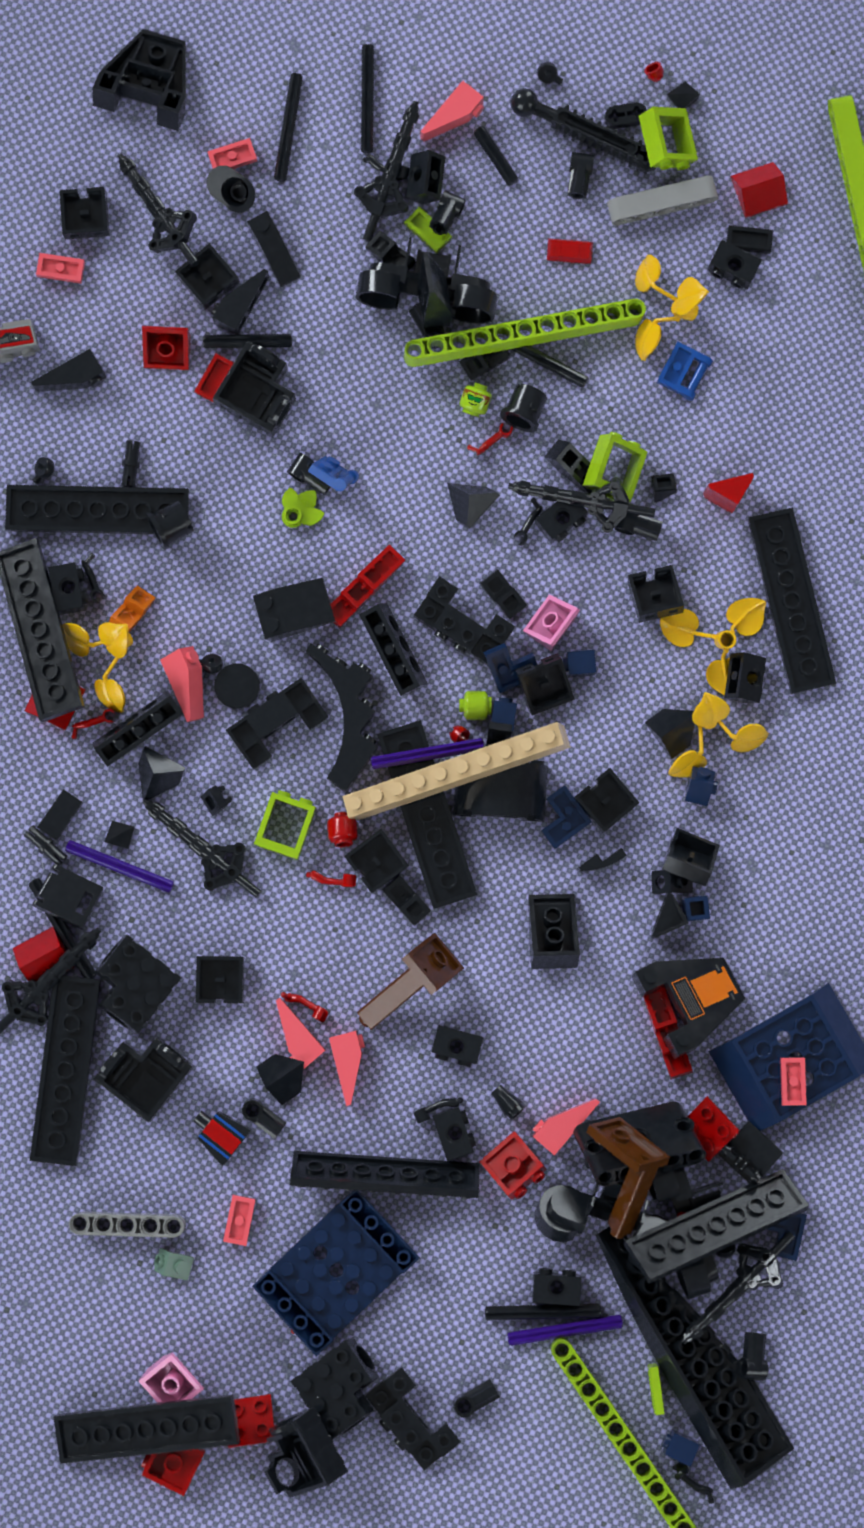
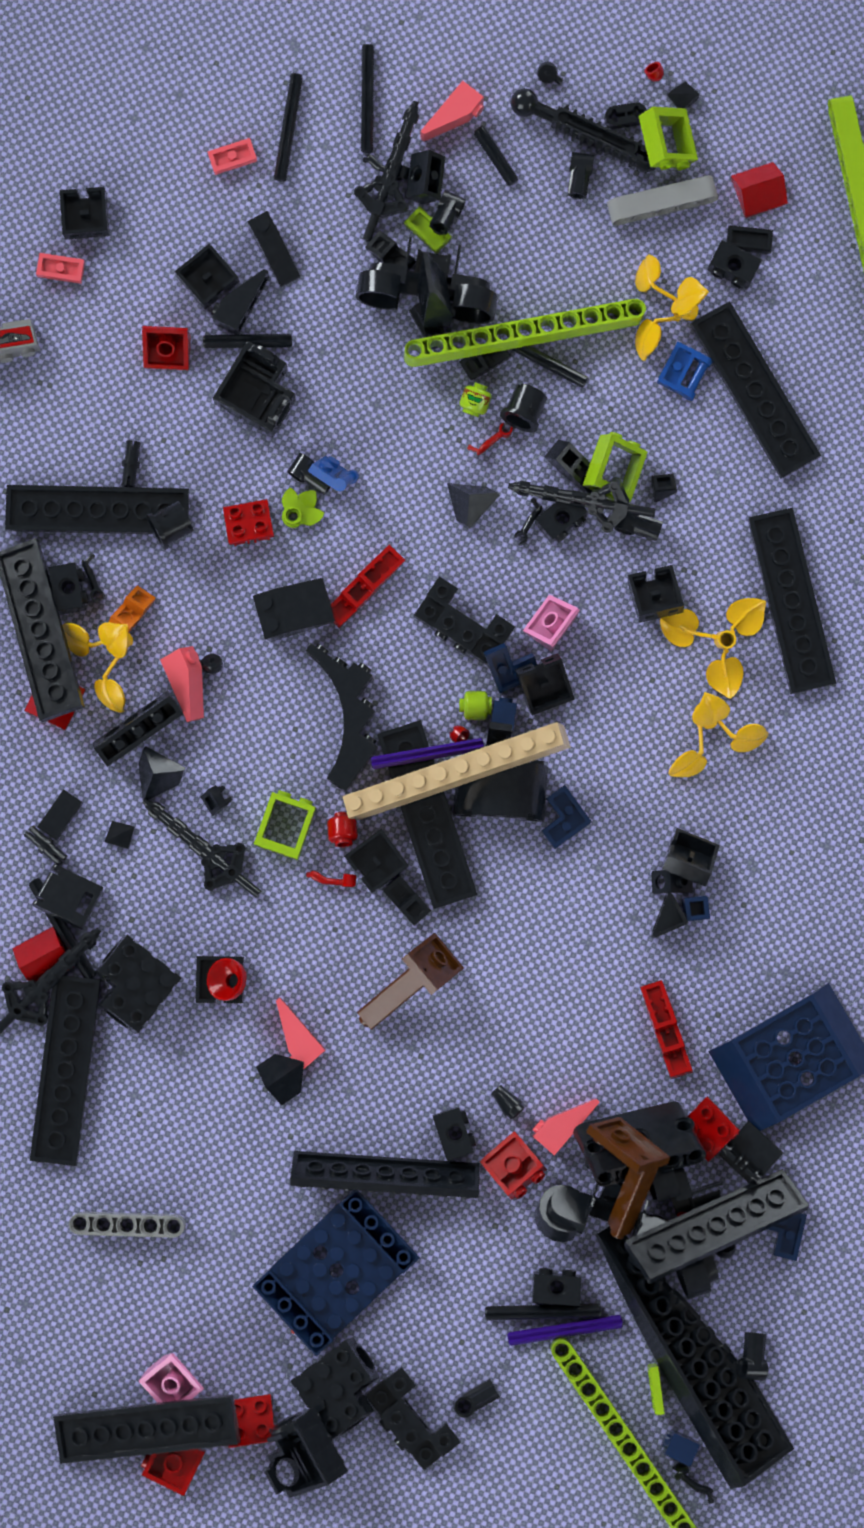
(43, 469): black piece -> none
(74, 374): black slope -> none
(90, 722): red piece -> none
(119, 866): dark purple axle -> none
(146, 1078): black piece -> none
(148, 71): black wedge -> none
(164, 217): black bar -> none
(173, 1264): sand green bracket -> none
(213, 377): red tile -> none
(219, 977): none -> red piece
(221, 1134): torso -> none
(231, 189): black piece -> none
(237, 686): black tile -> none
(239, 1220): coral plate -> none
(248, 522): none -> red hinge
(265, 1119): black piece -> none
(273, 715): black bracket -> none
(319, 1012): red piece -> none
(347, 1057): coral slope -> none
(393, 649): black brick -> none
(422, 1114): black piece -> none
(471, 1043): black brick -> none
(503, 594): black slope -> none
(553, 931): black slope -> none
(569, 251): red tile -> none
(580, 663): dark blue brick -> none
(596, 863): black slope -> none
(606, 800): black piece -> none
(672, 730): black slope -> none
(700, 786): dark blue brick -> none
(701, 993): black wedge -> none
(728, 492): red slope -> none
(745, 677): black brick -> none
(747, 1278): black bar -> none
(755, 390): none -> black plate
(793, 1081): coral plate -> none

